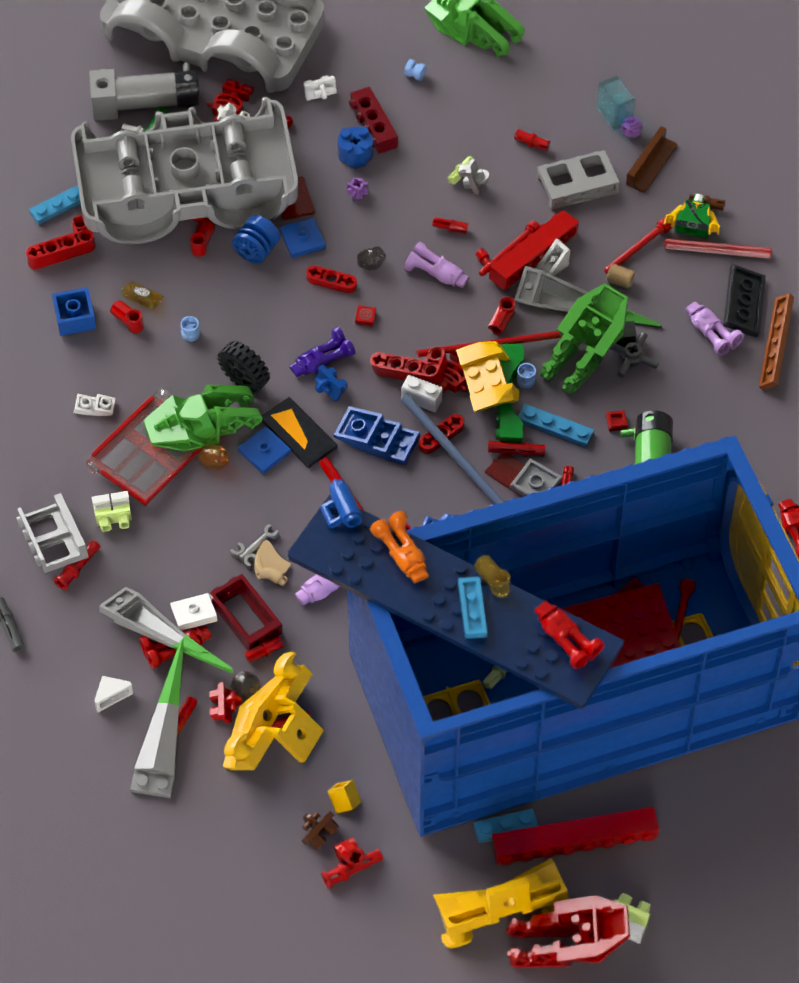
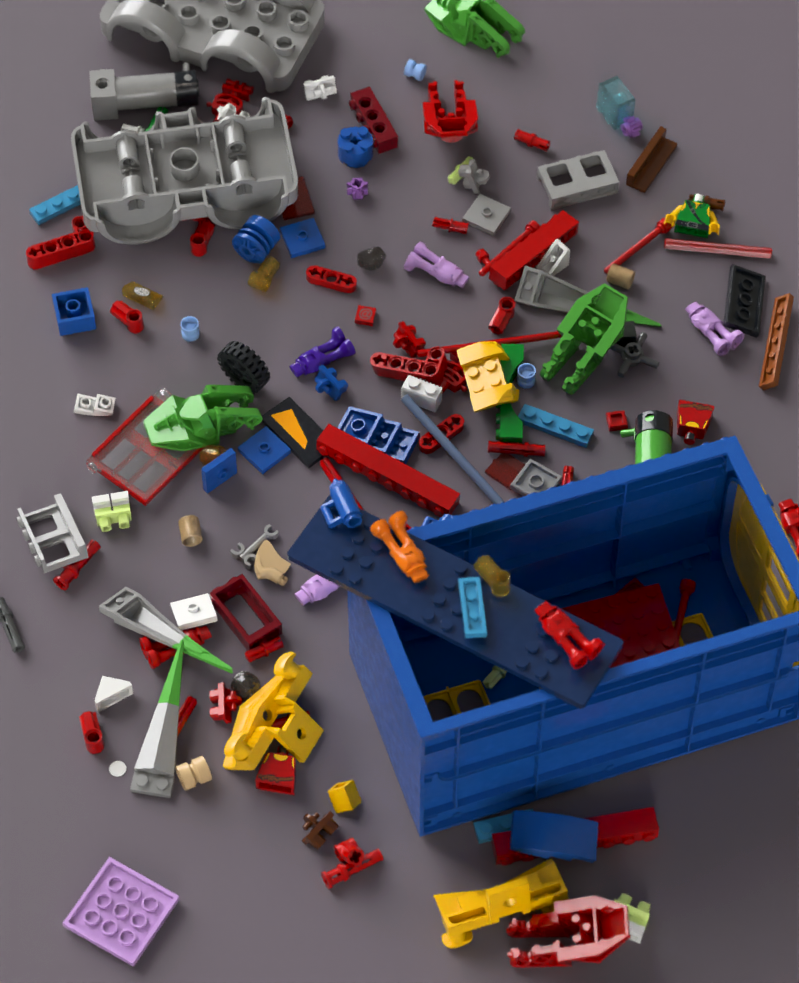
(91, 732): none -> red piece
(117, 768): none -> white sticker
(121, 911): none -> lavender plate
(190, 530): none -> tan piece
(192, 773): none -> tan wheel
(219, 470): none -> blue plate
(263, 276): none -> clear yellow piece
(277, 772): none -> torso
(387, 471): none -> red brick
(406, 339): none -> red hips
(450, 126): none -> red connector
(486, 214): none -> light grey plate
(554, 836): none -> blue slope
(693, 420): none -> red torso

